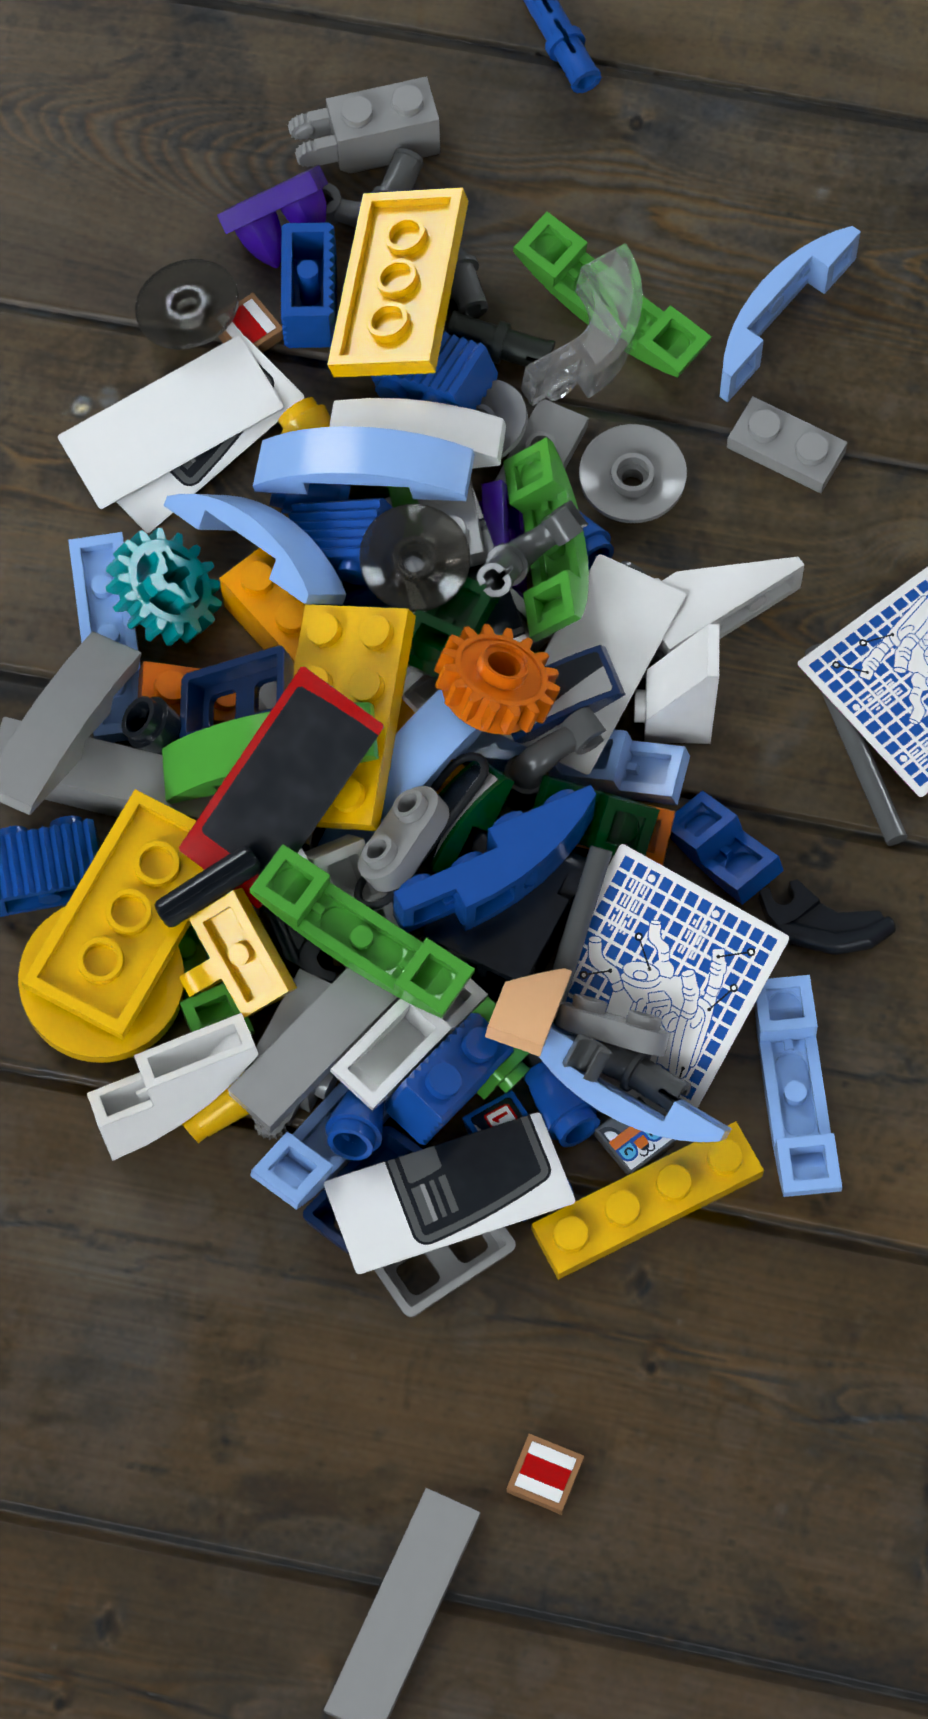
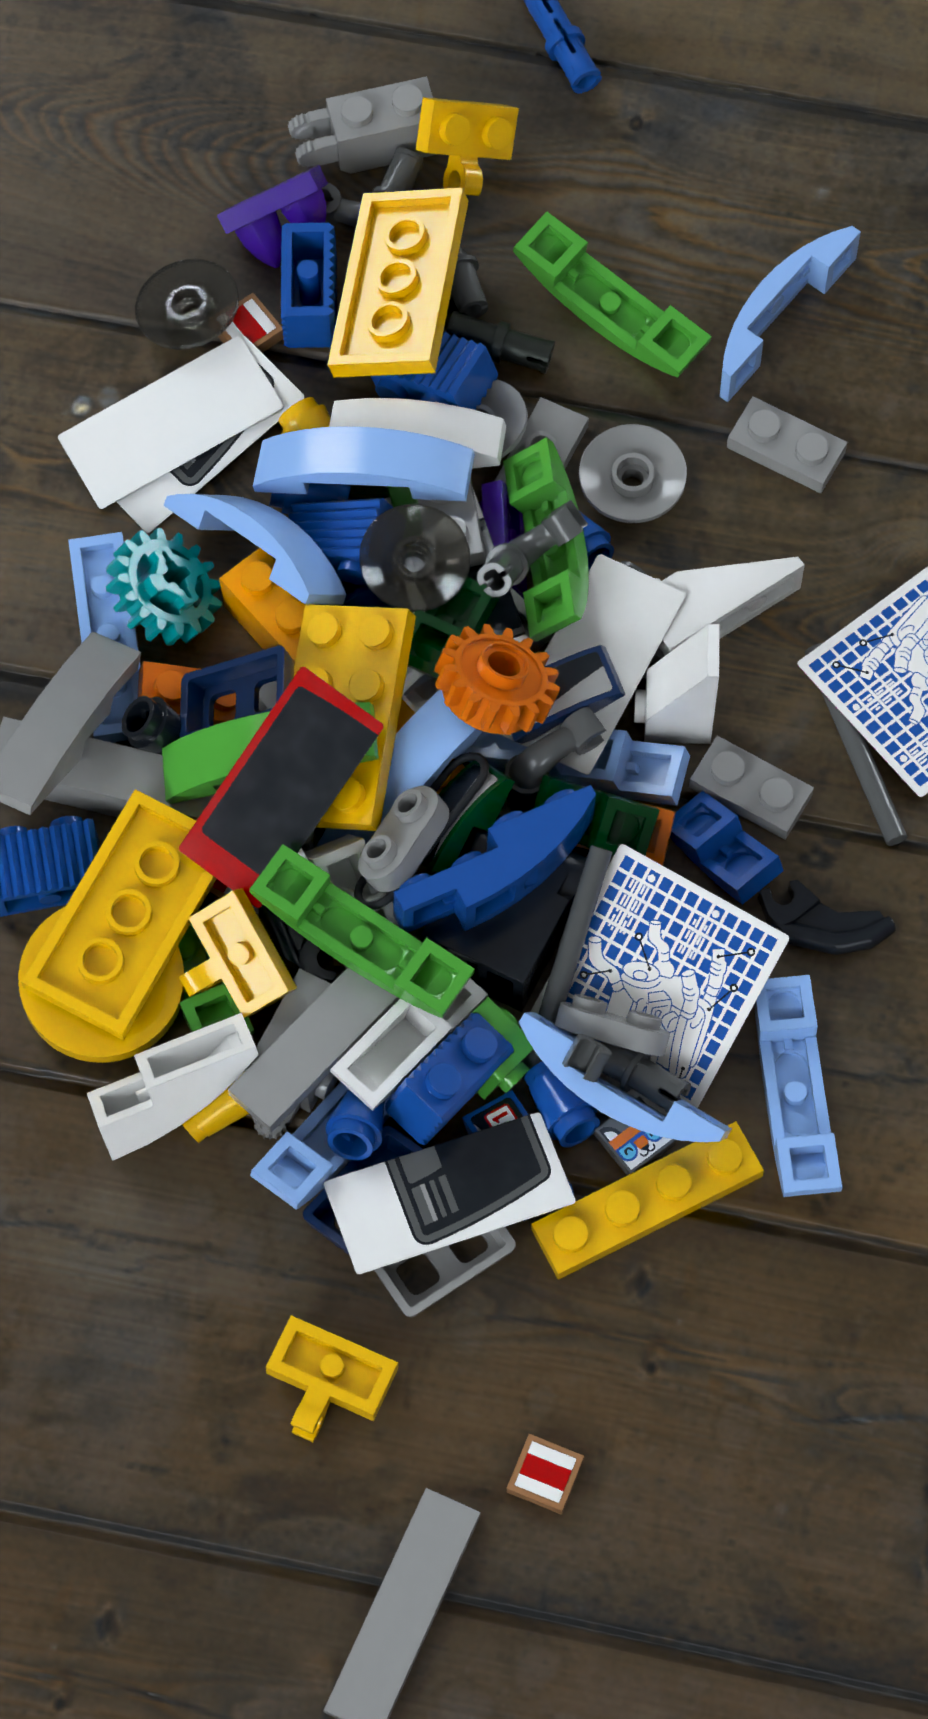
(207, 886): black axle -> none
(329, 1372): none -> yellow plate
(466, 133): none -> yellow plate
(528, 1010): light nougat slope -> none
(614, 302): clear arch -> none
(751, 787): none -> light grey plate

